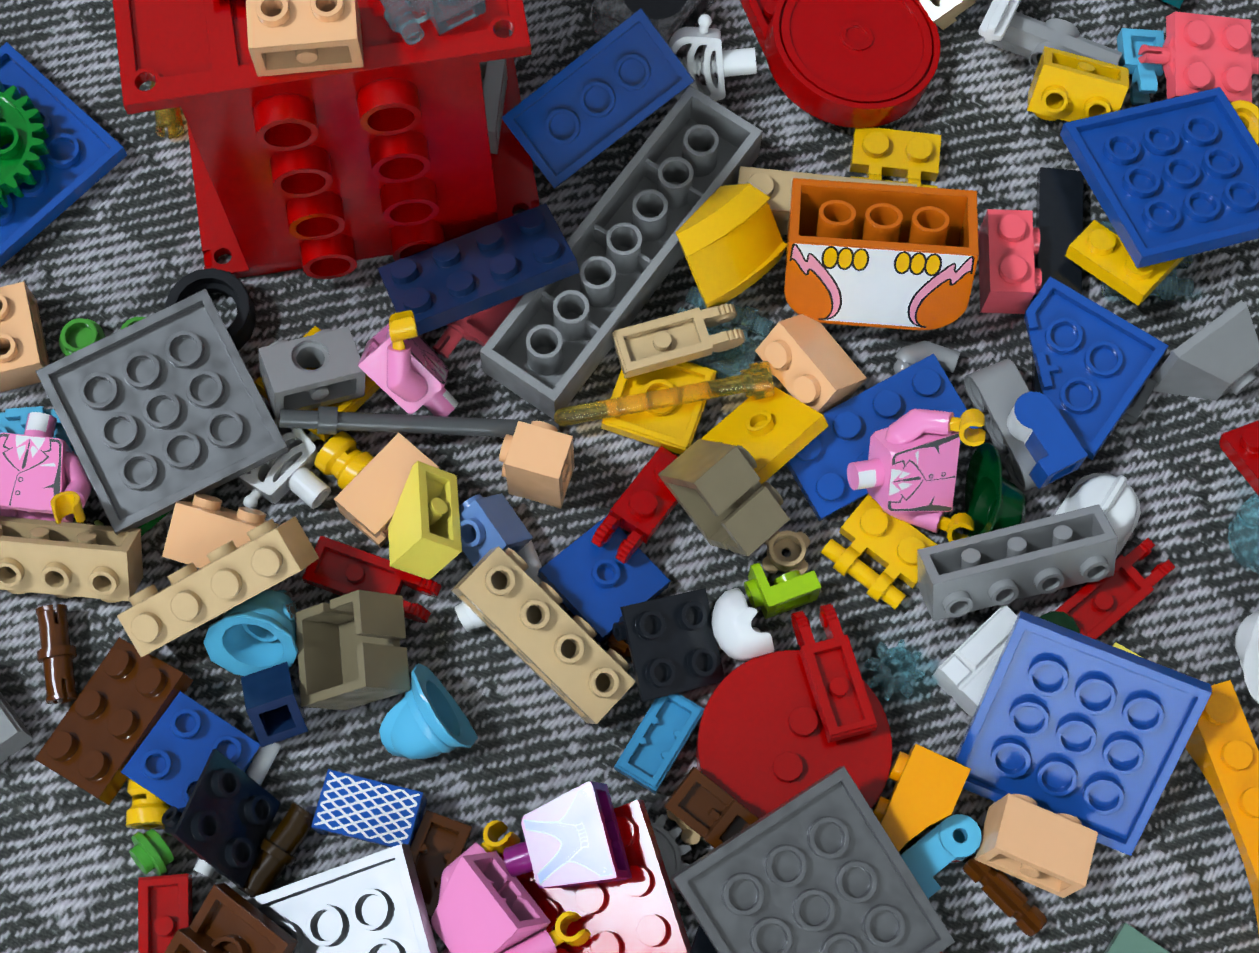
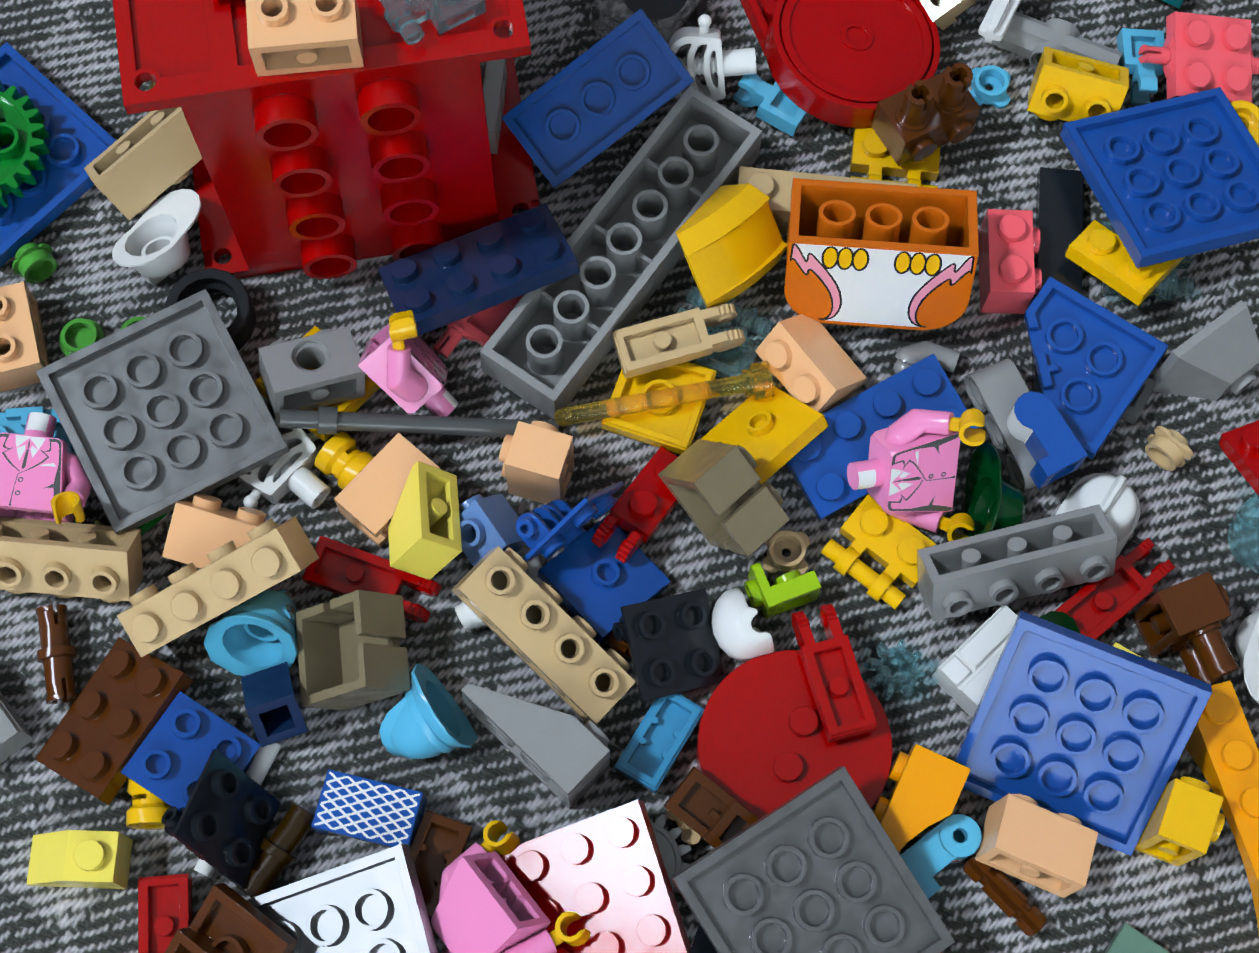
(34, 262): none -> bright green plate
(80, 859): none -> light yellow slope
(145, 161): none -> tan brick
(151, 852): bright green plate -> none
(160, 237): none -> white piece
(546, 741): none -> light grey slope
(559, 525): none -> blue hinge
(571, 841): torso -> none
(772, 104): none -> medium azure plate
(927, 115): none -> reddish brown brick
(995, 78): none -> medium azure plate
(1168, 448): none -> tan plate
(1183, 822): none -> yellow brick
(1188, 623): none -> reddish brown brick

